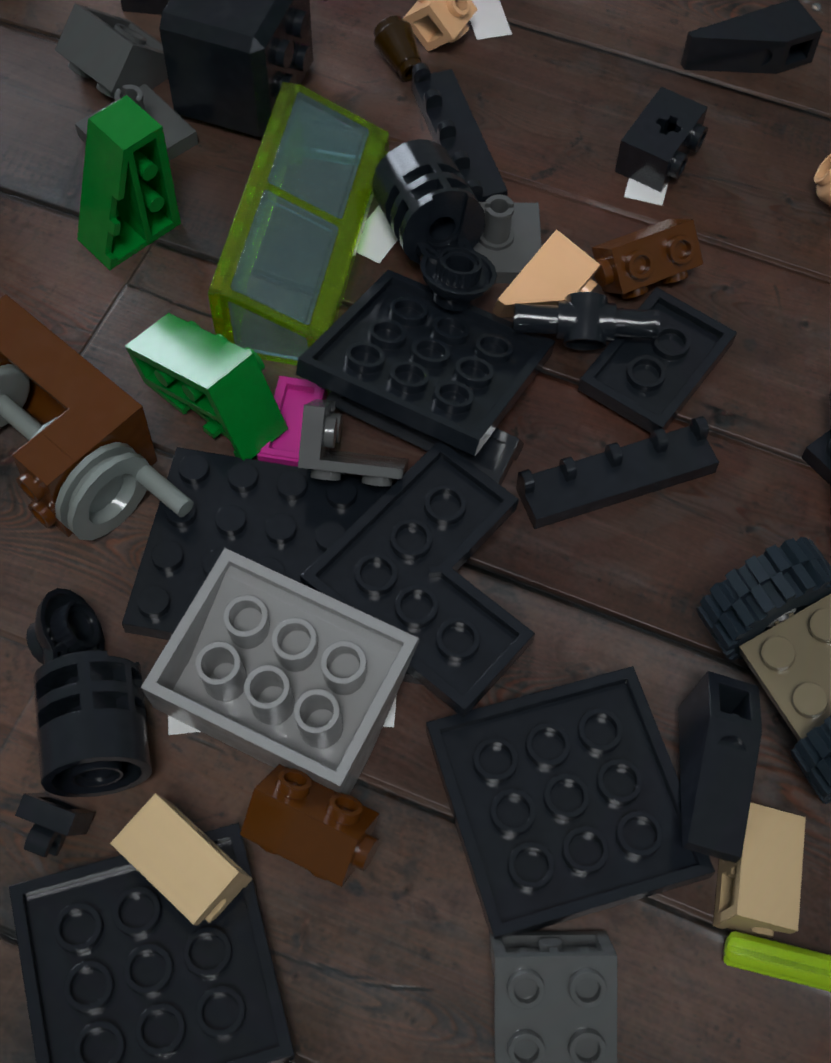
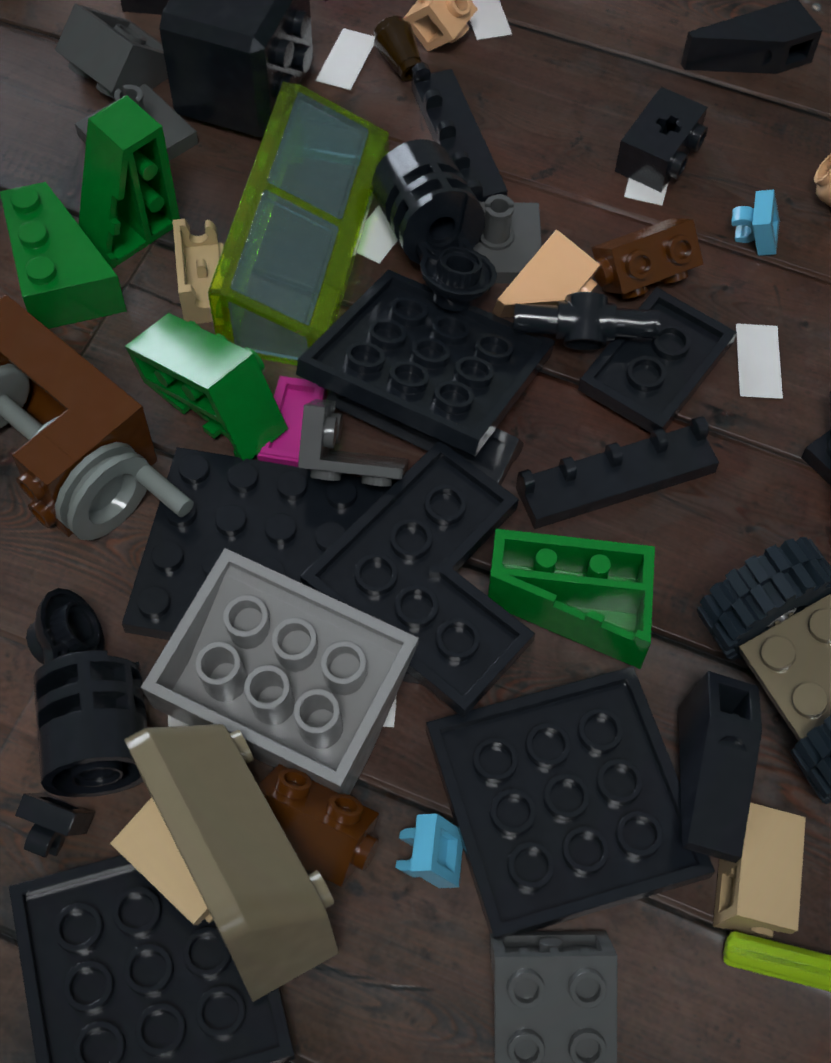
(56, 262): none -> green wedge
(195, 267): none -> tan hinge
(236, 852): none -> dark tan windscreen
(346, 59): none -> white sticker
(435, 851): none -> medium azure tile
(578, 589): none -> green wedge
(758, 223): none -> medium azure tile
(759, 361): none -> white sticker

